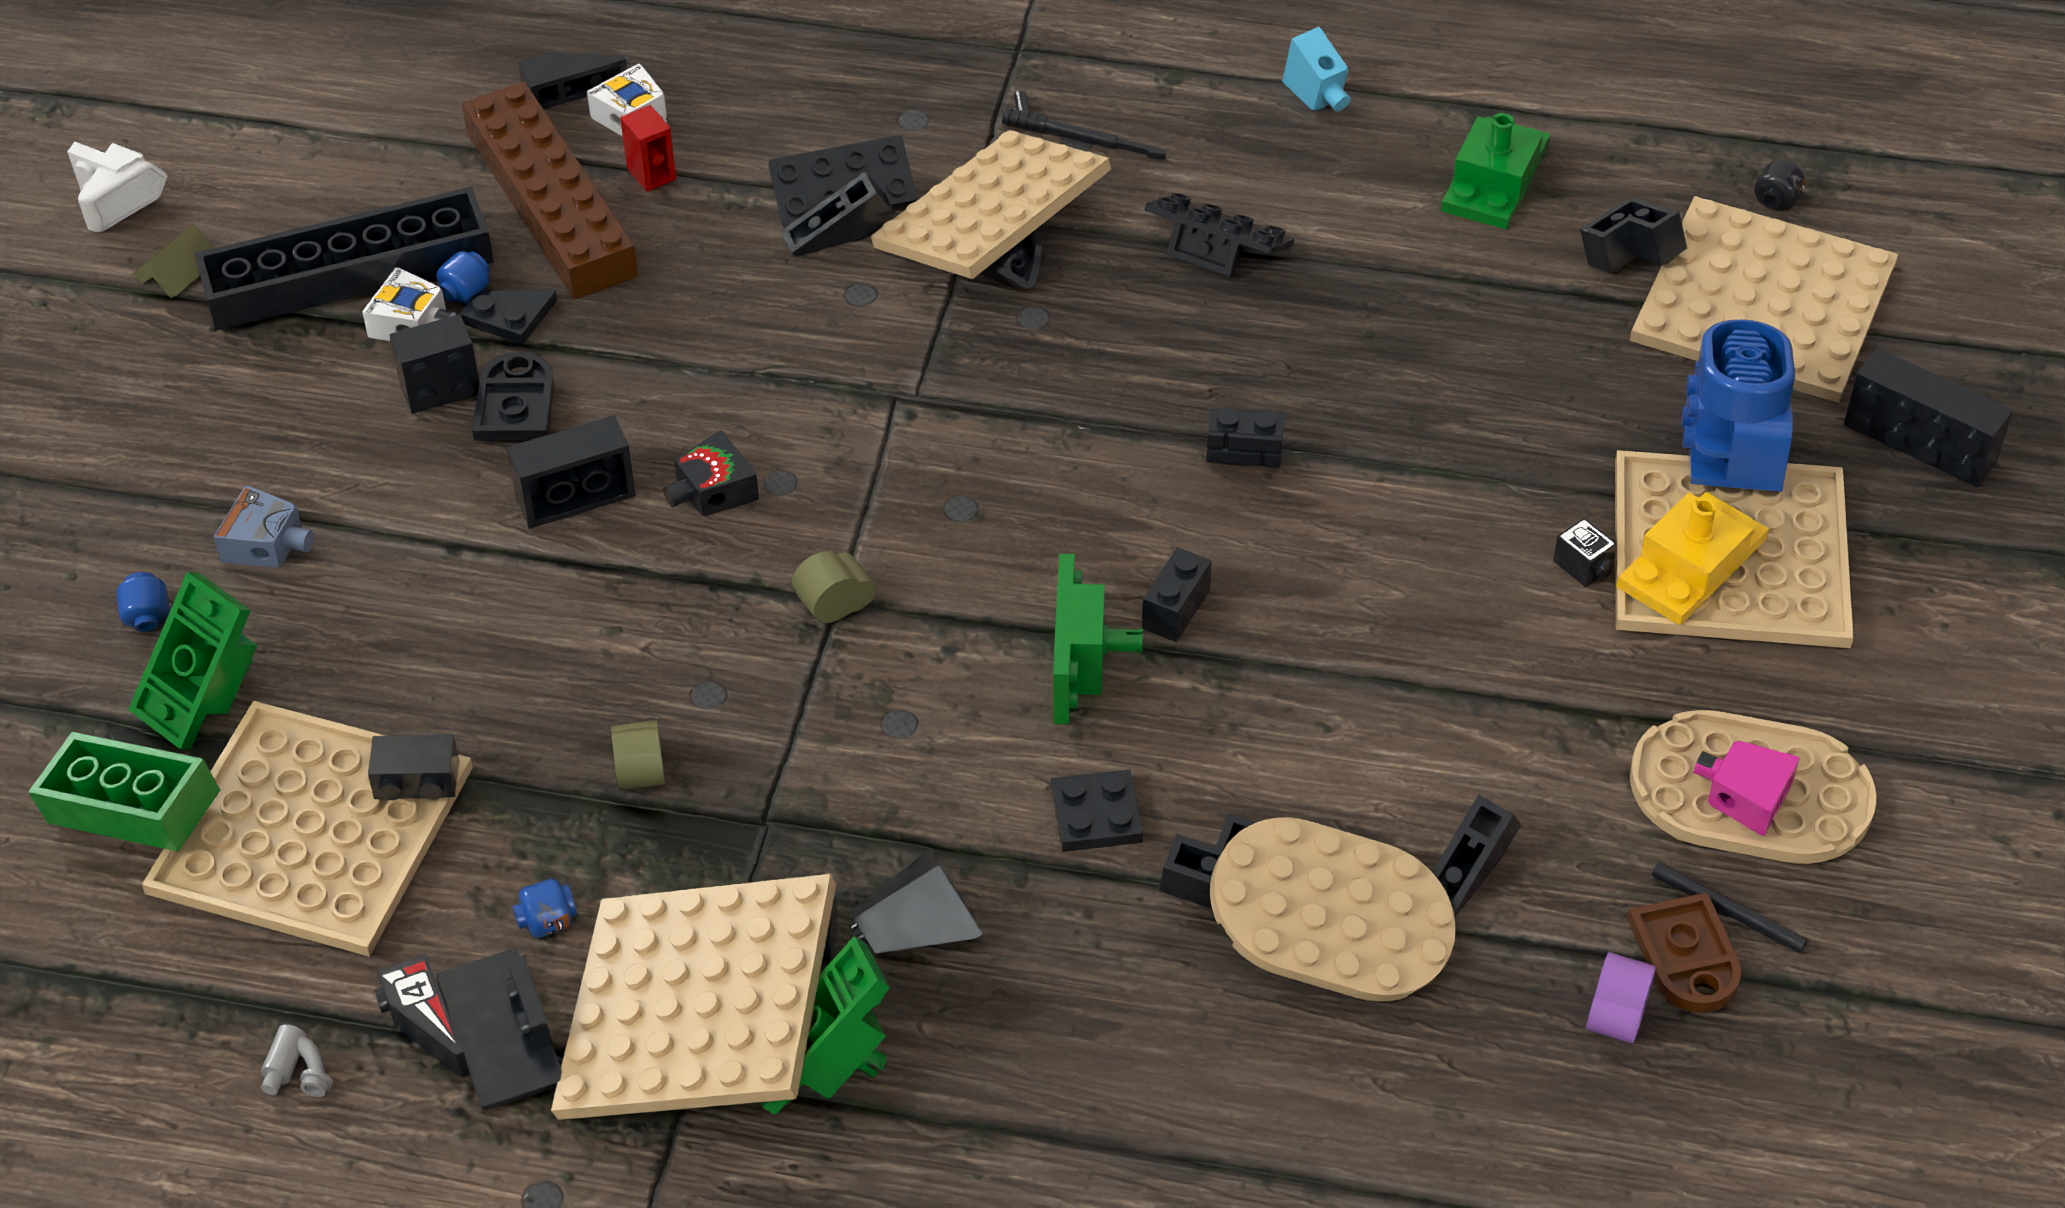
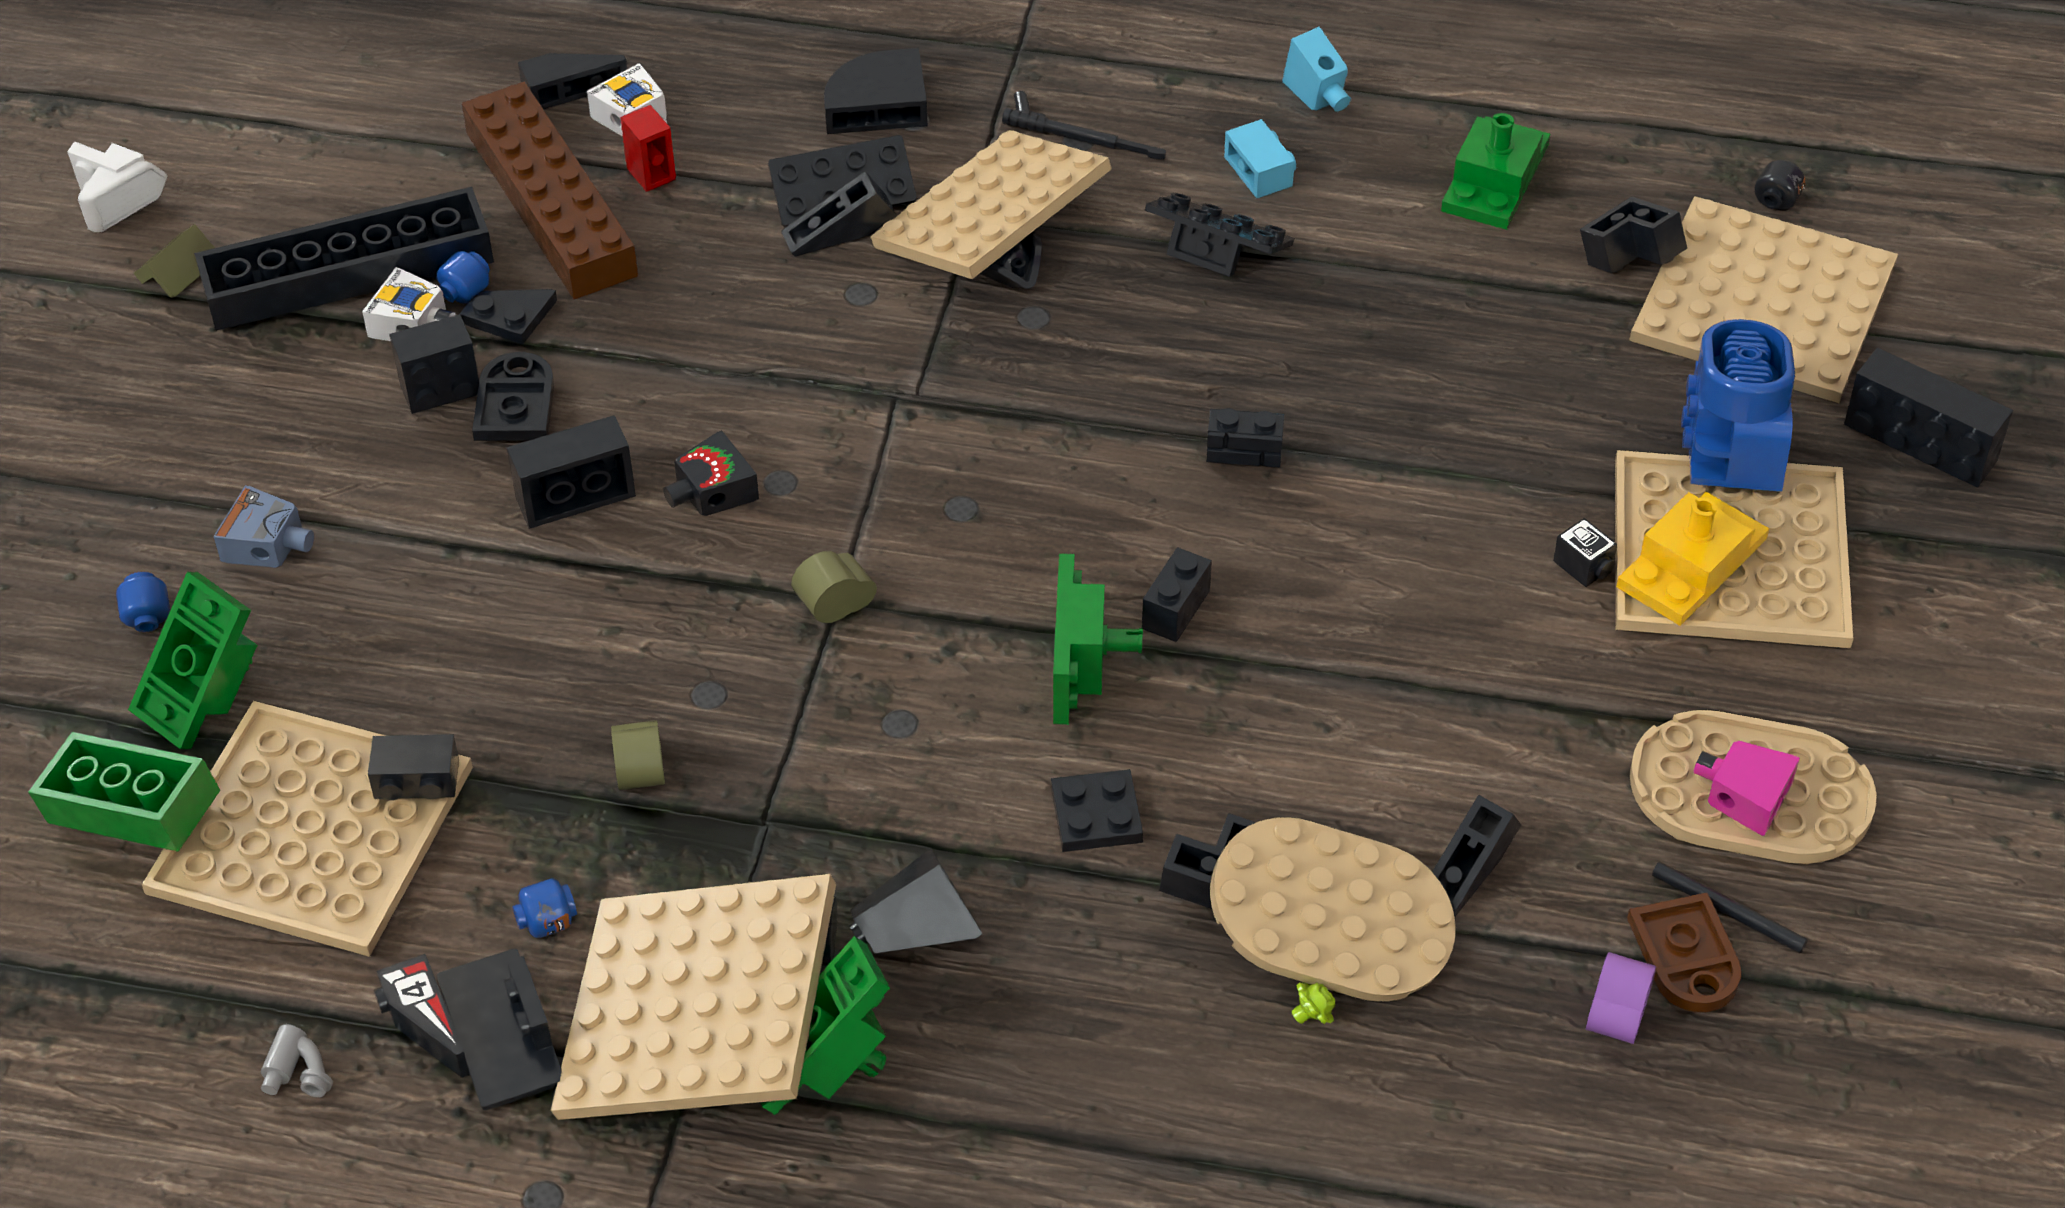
(877, 93): none -> black brick
(1259, 158): none -> medium azure brick
(1314, 1003): none -> lime plant

